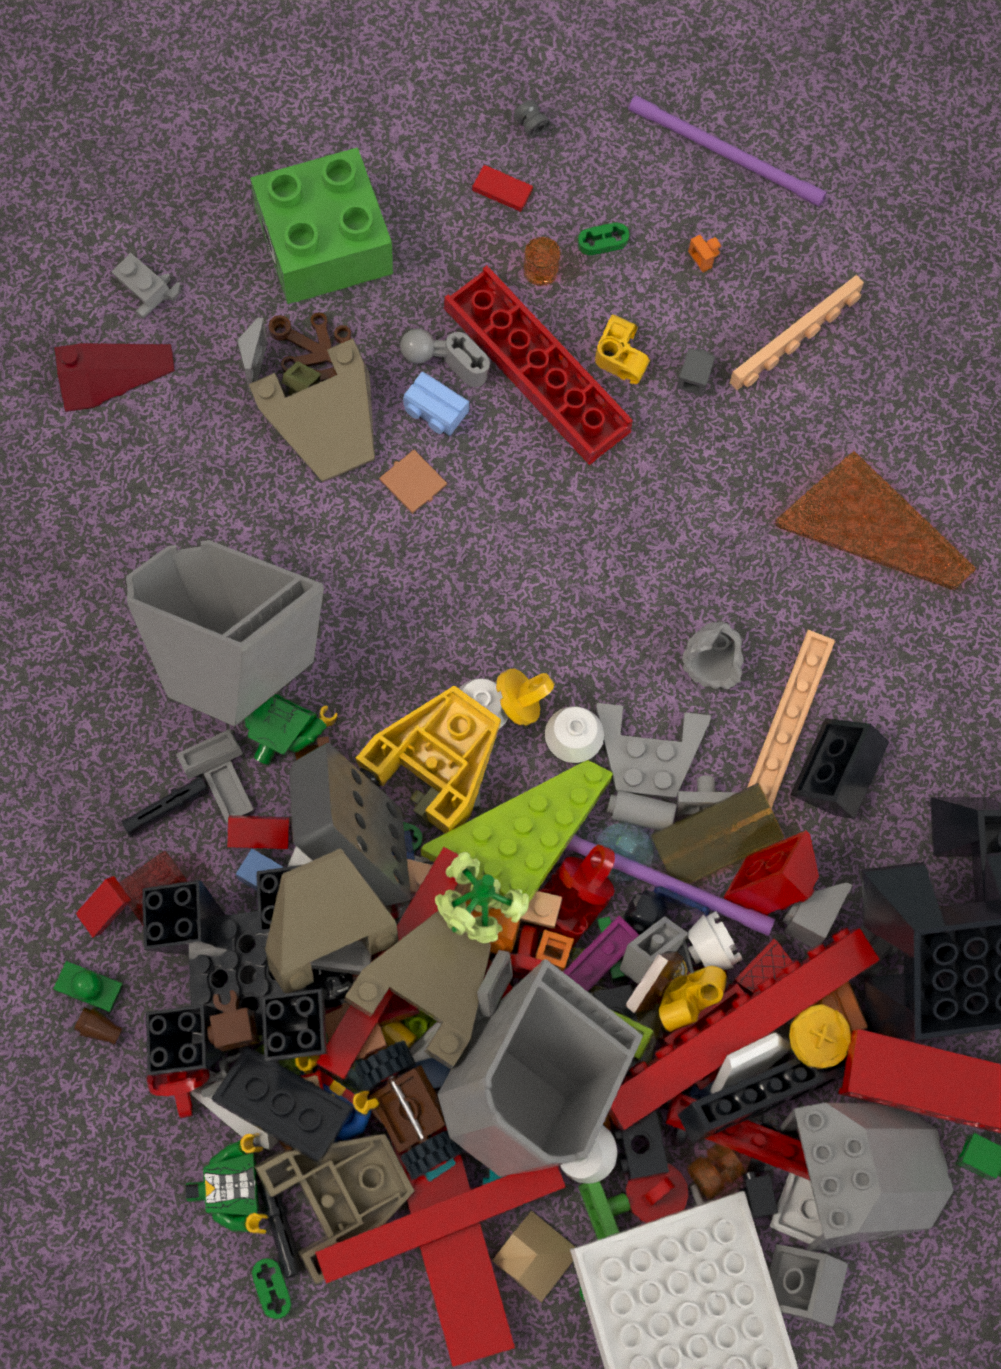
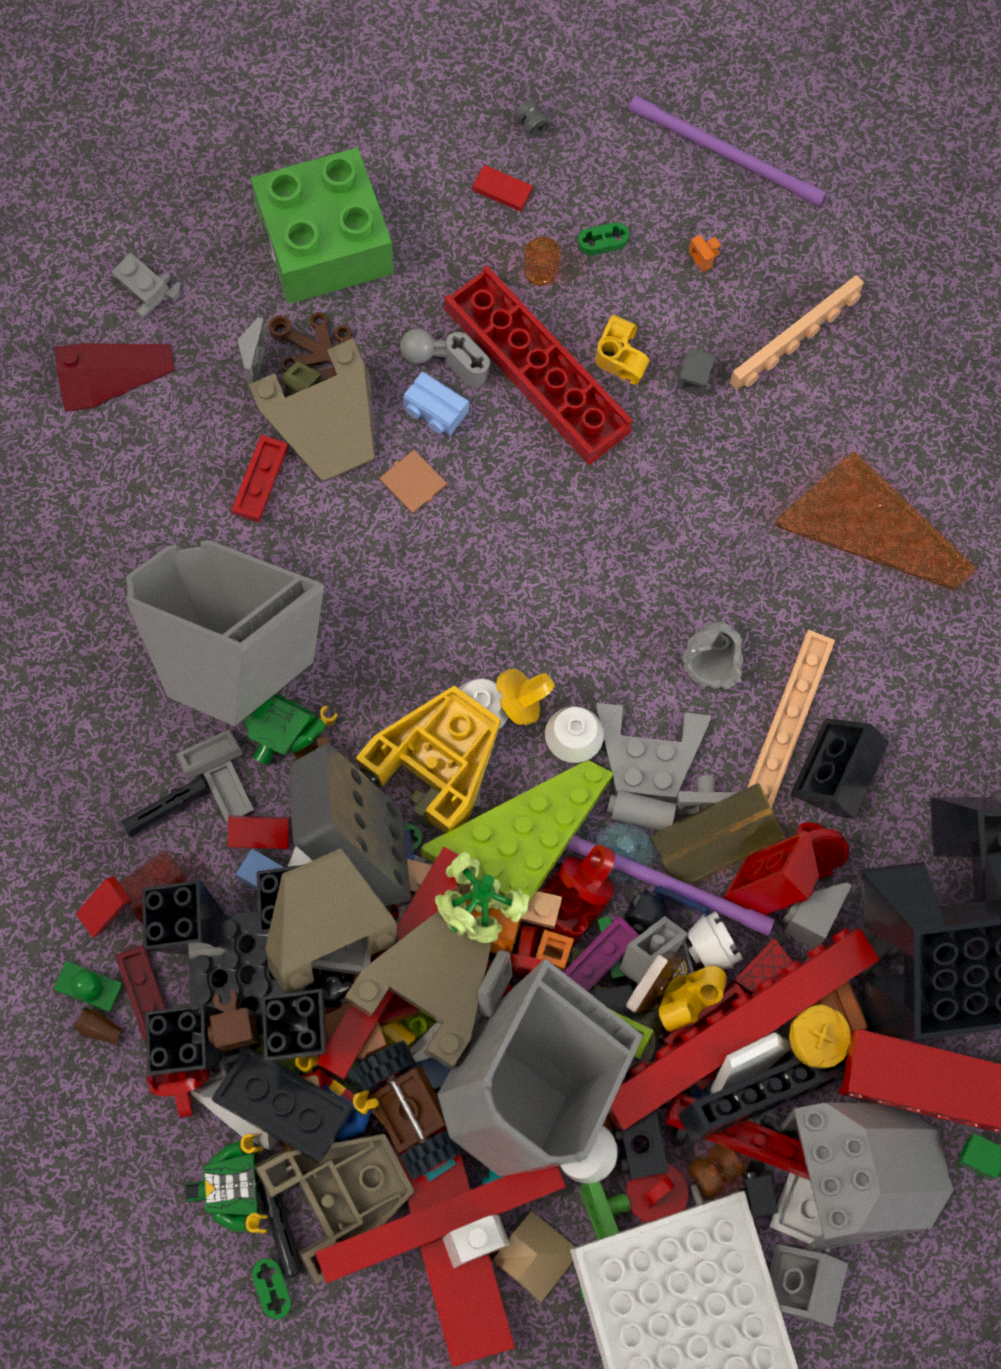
(140, 984): none -> dark red tile
(260, 478): none -> red plate
(475, 1240): none -> white torso
(828, 846): none -> red tile

